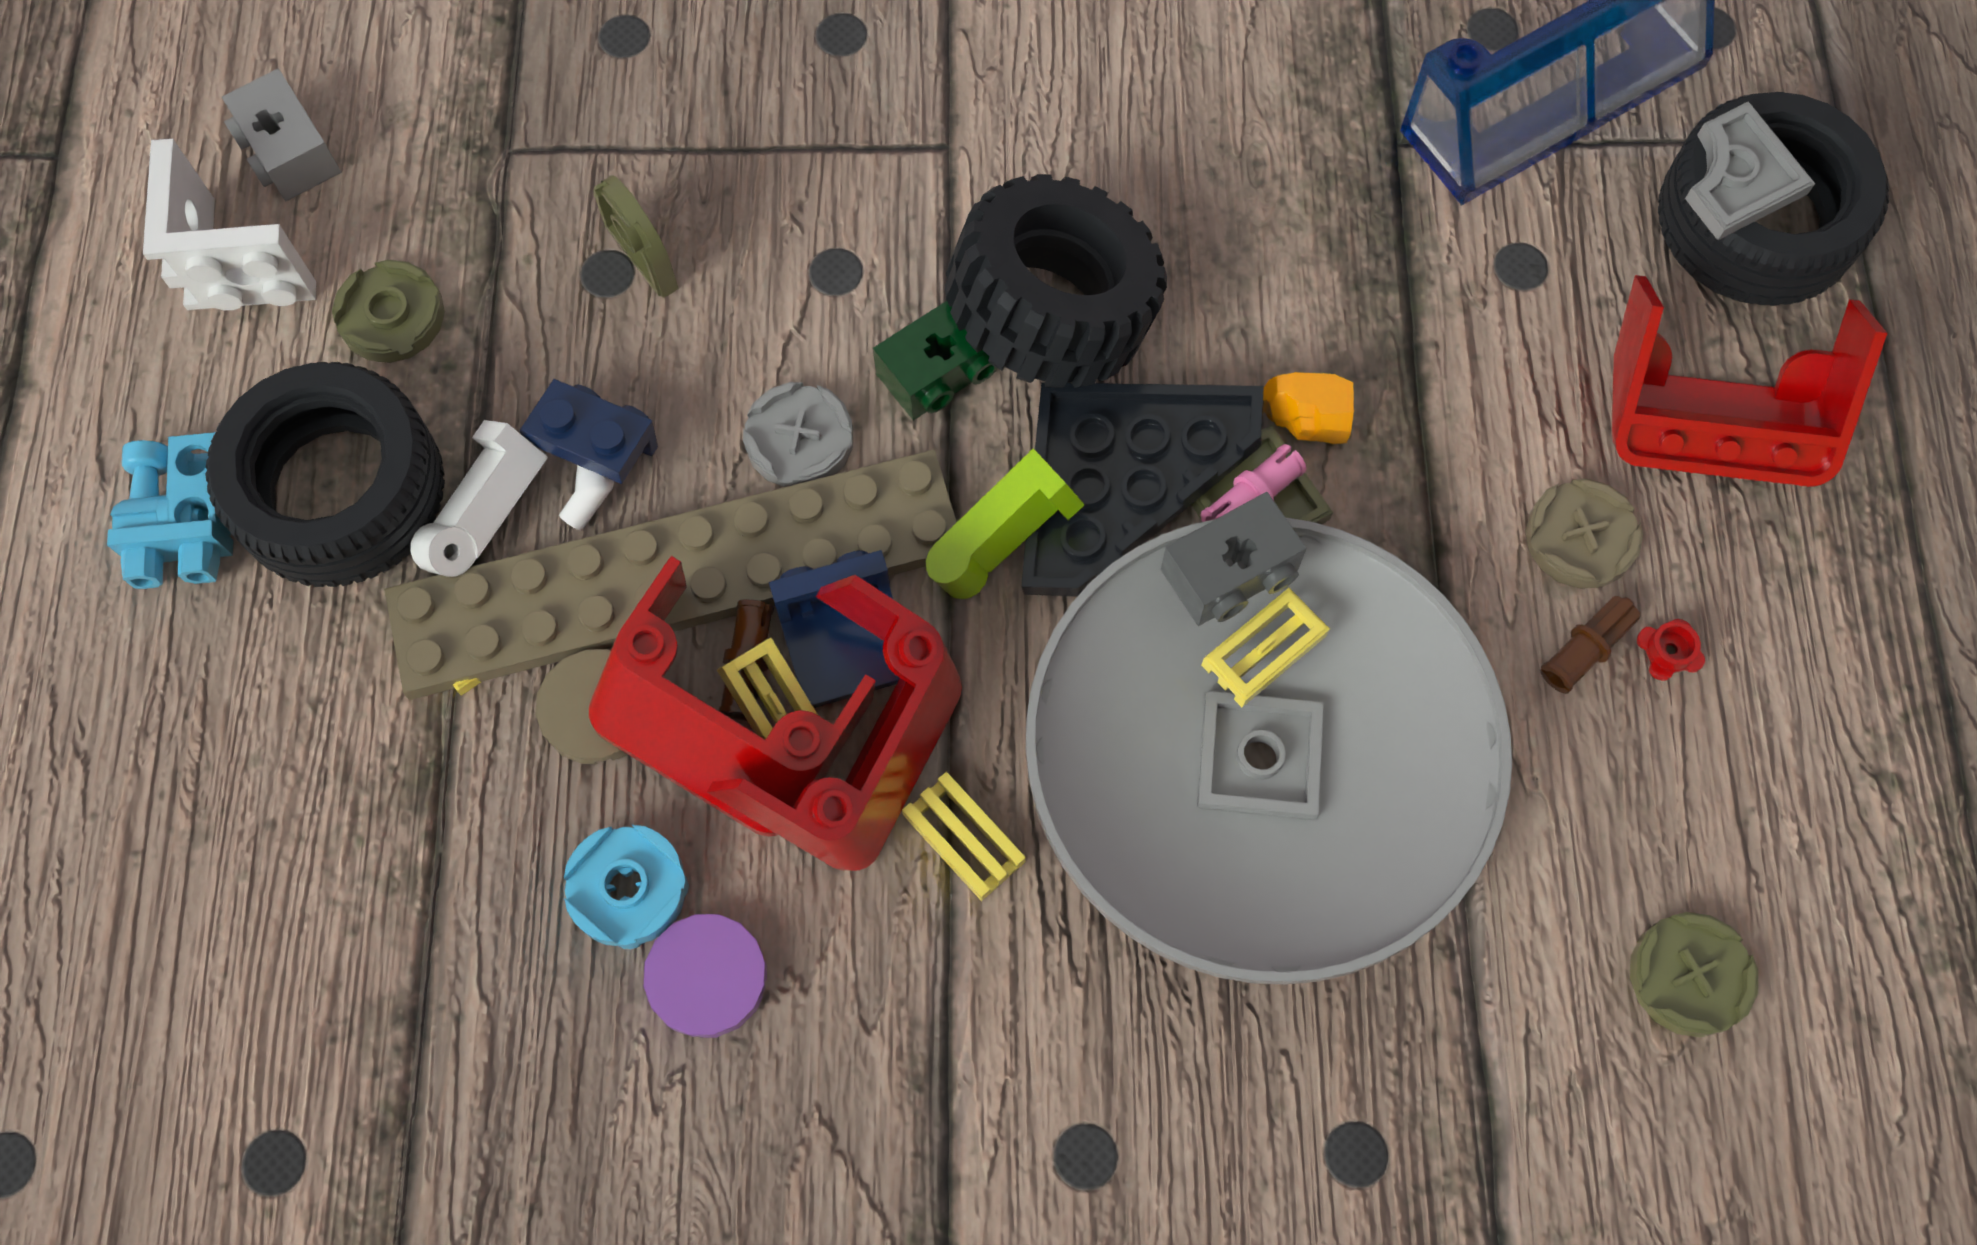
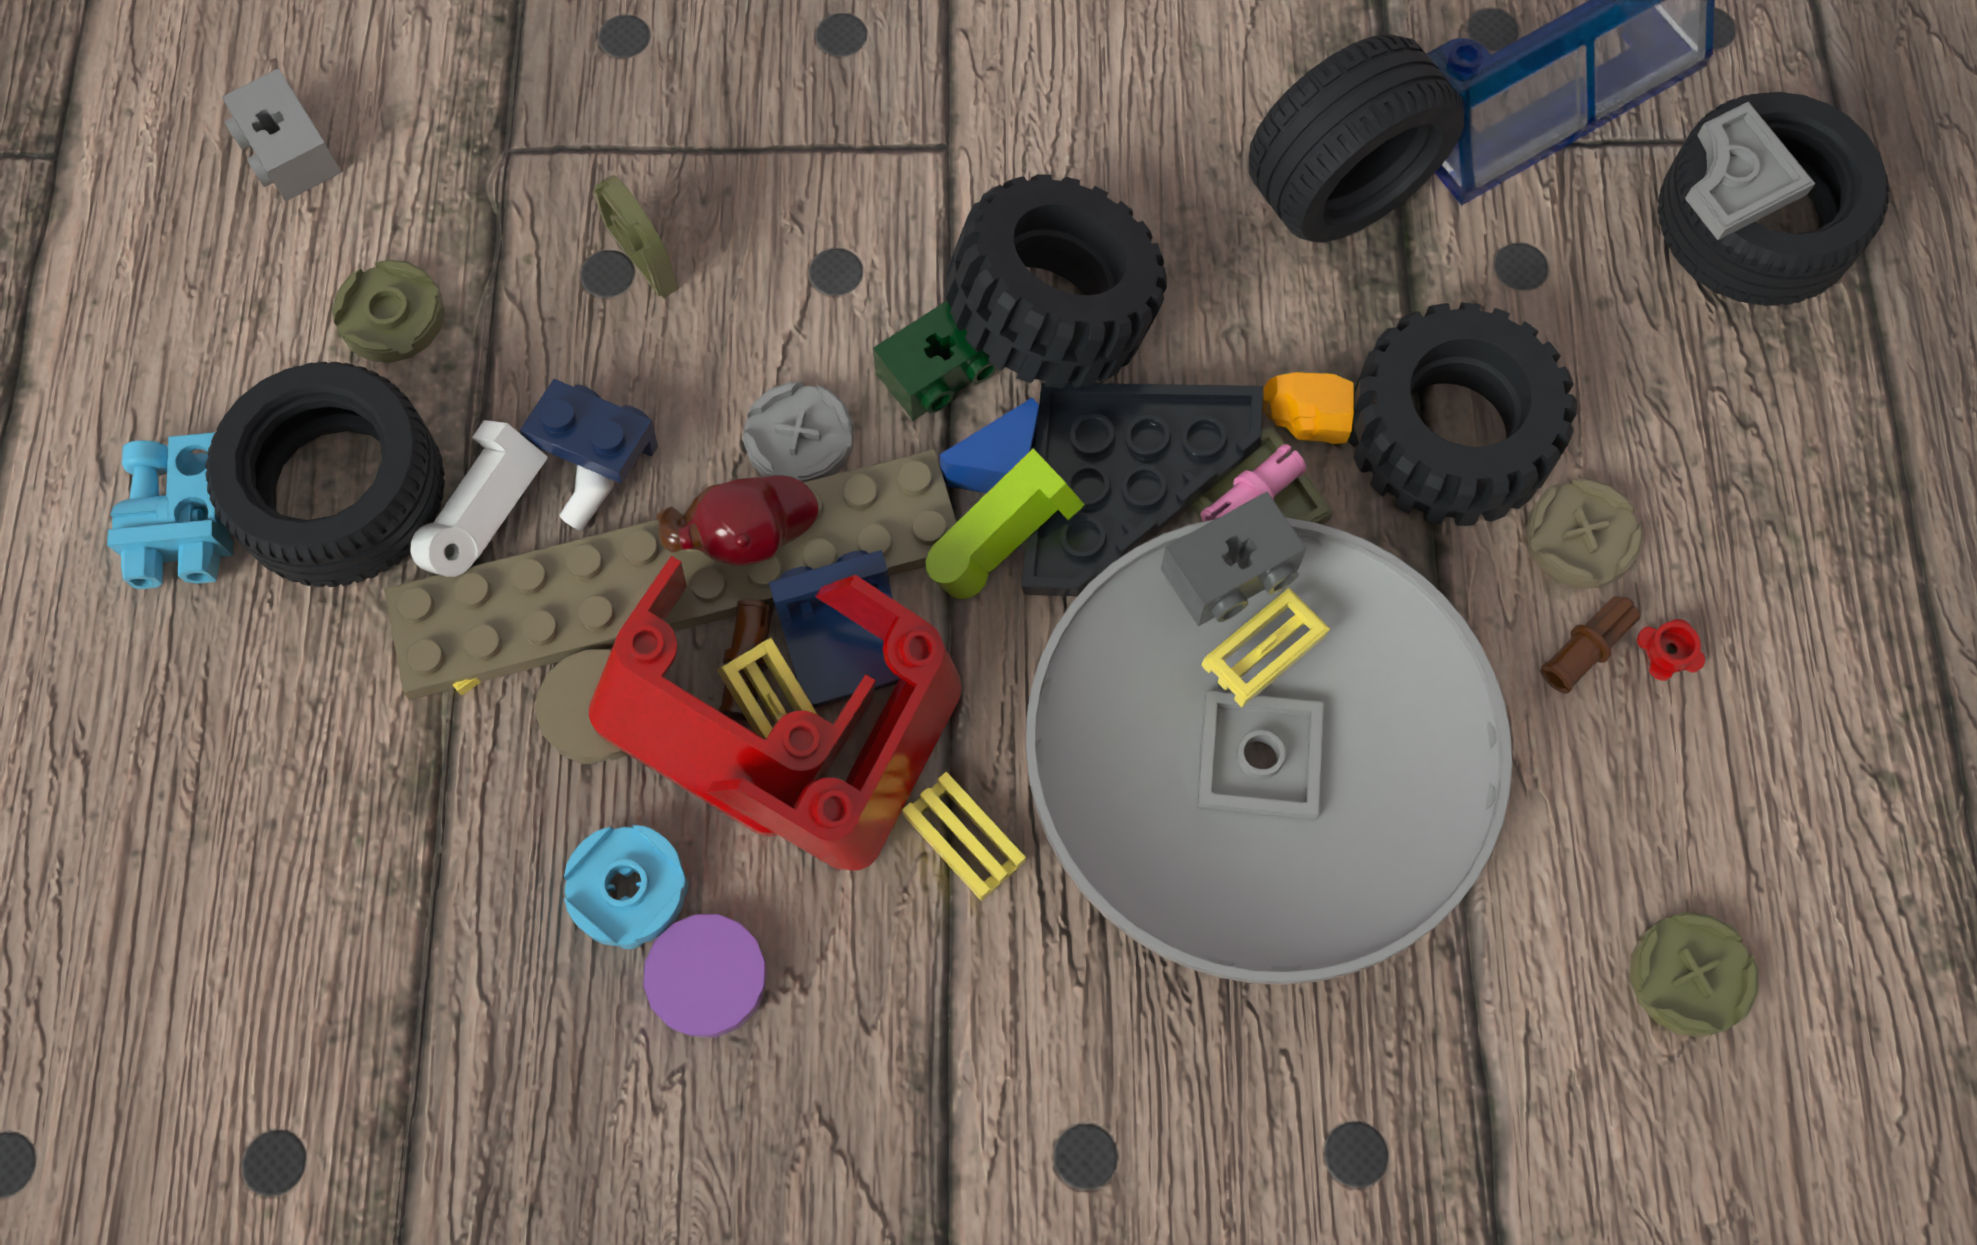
(214, 265): white bracket -> none
(741, 519): none -> dark red hair
(991, 451): none -> blue slope
(1355, 137): none -> black tyre
(1488, 357): none -> black tyre
(1740, 429): red windscreen -> none

